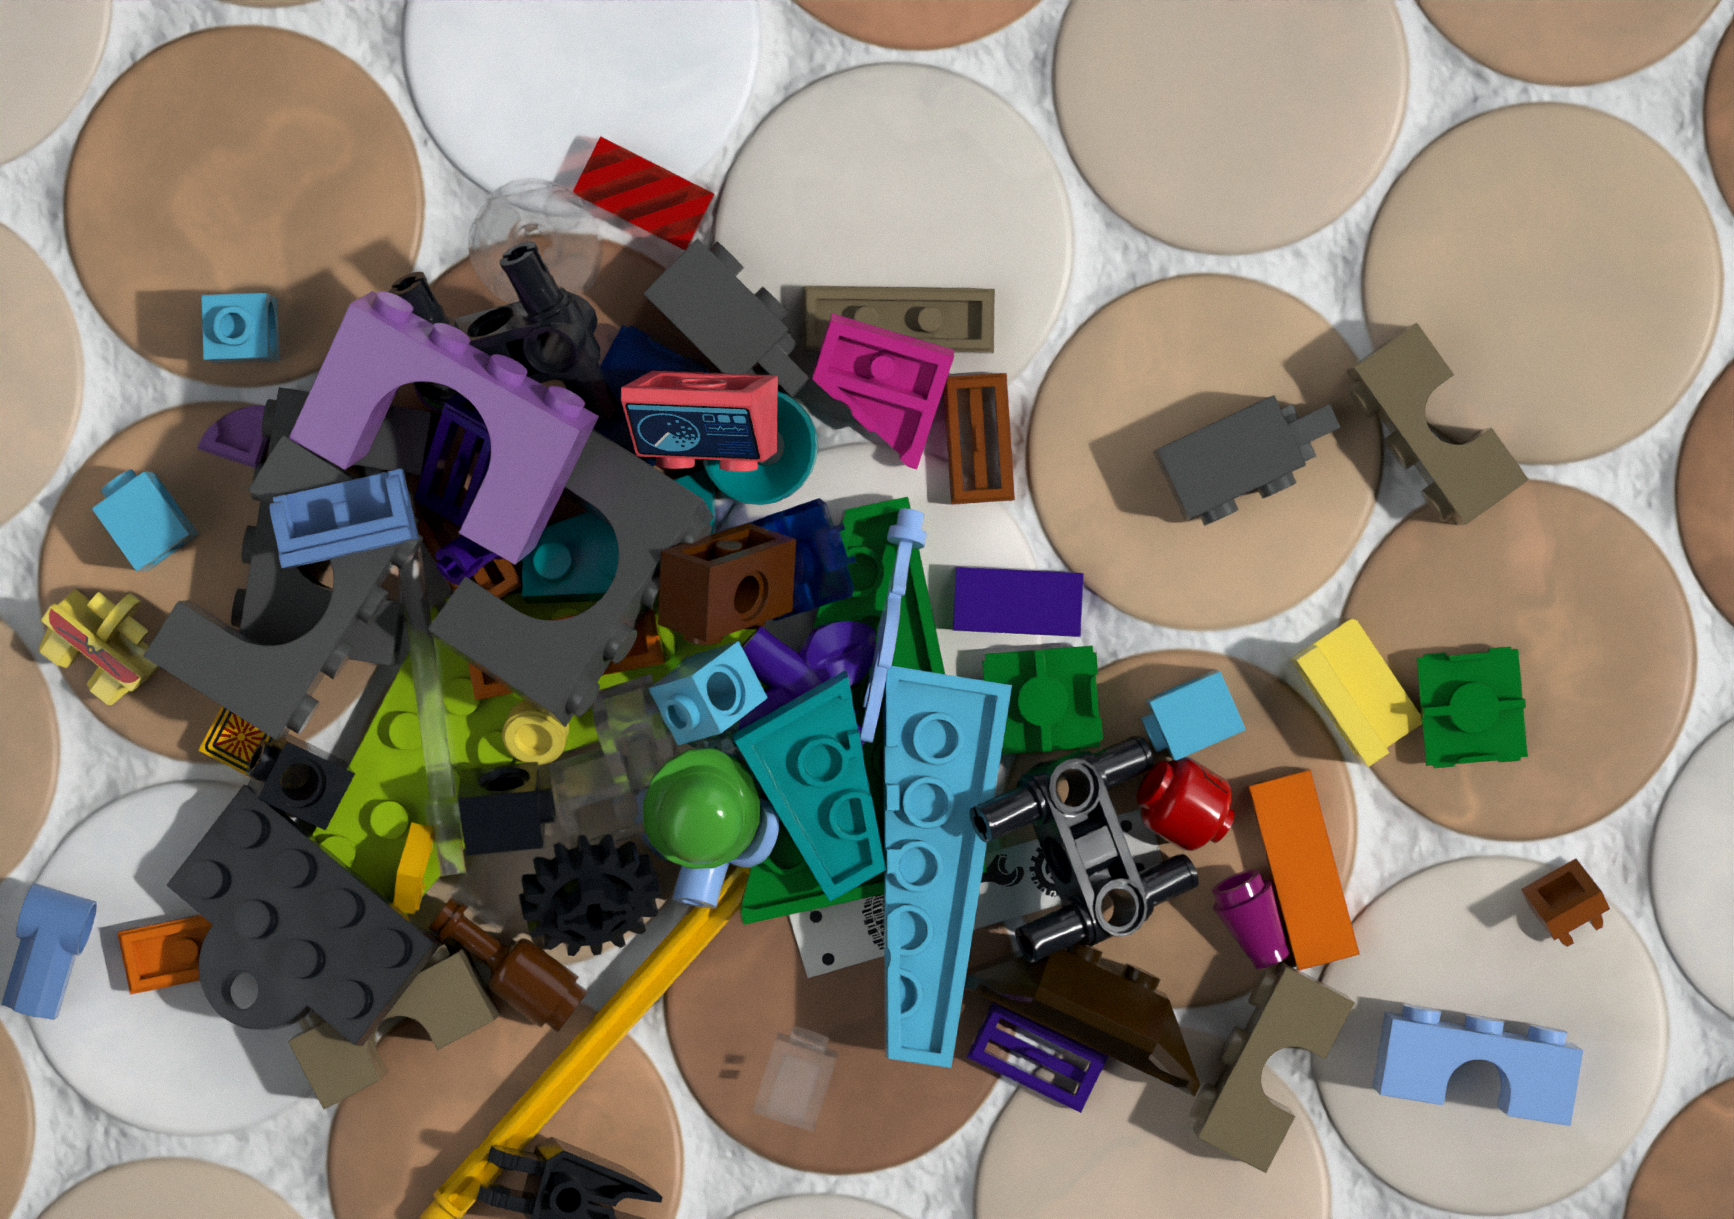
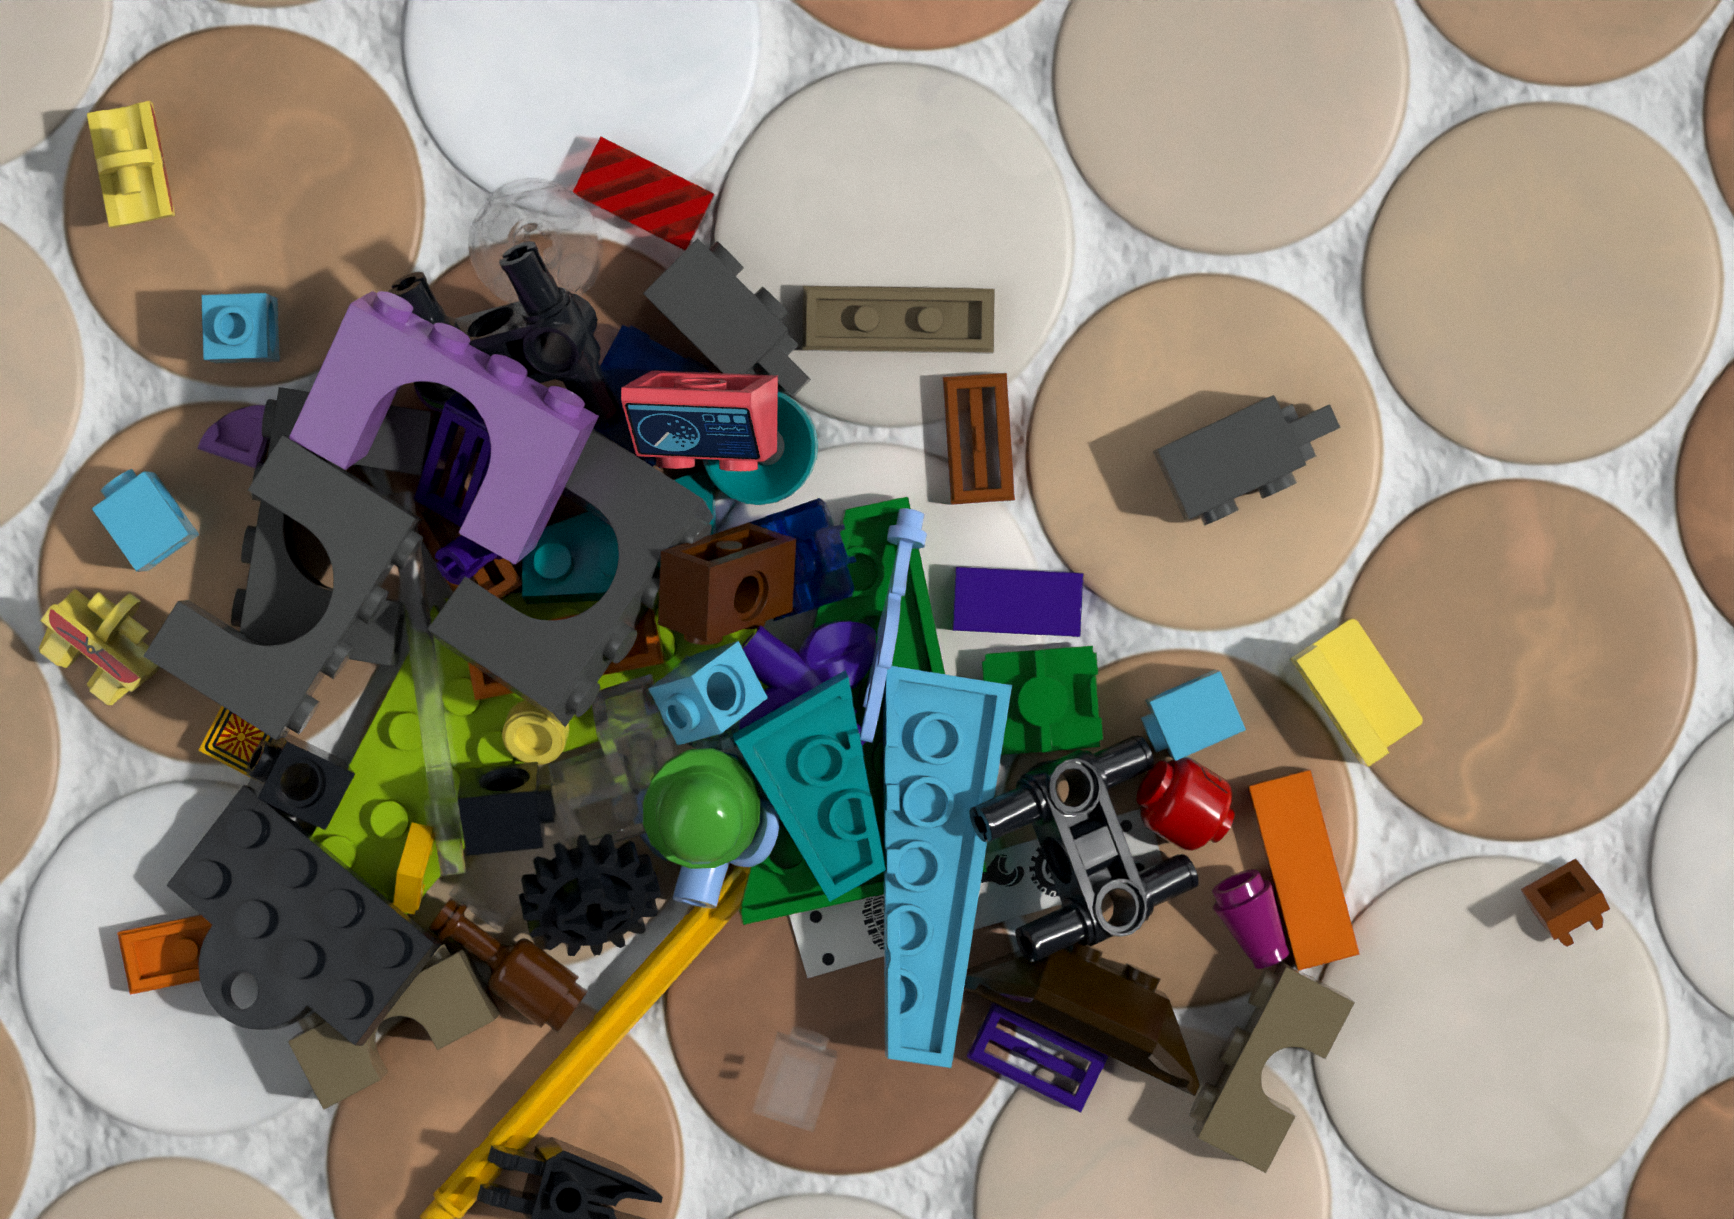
(52, 933): medium blue piece -> none
(130, 164): none -> light yellow hips
(343, 519): medium blue hinge -> none
(885, 381): dark pink wing -> none
(1396, 386): dark tan arch -> none
(1422, 1052): light blue arch -> none
(1472, 707): green piece -> none

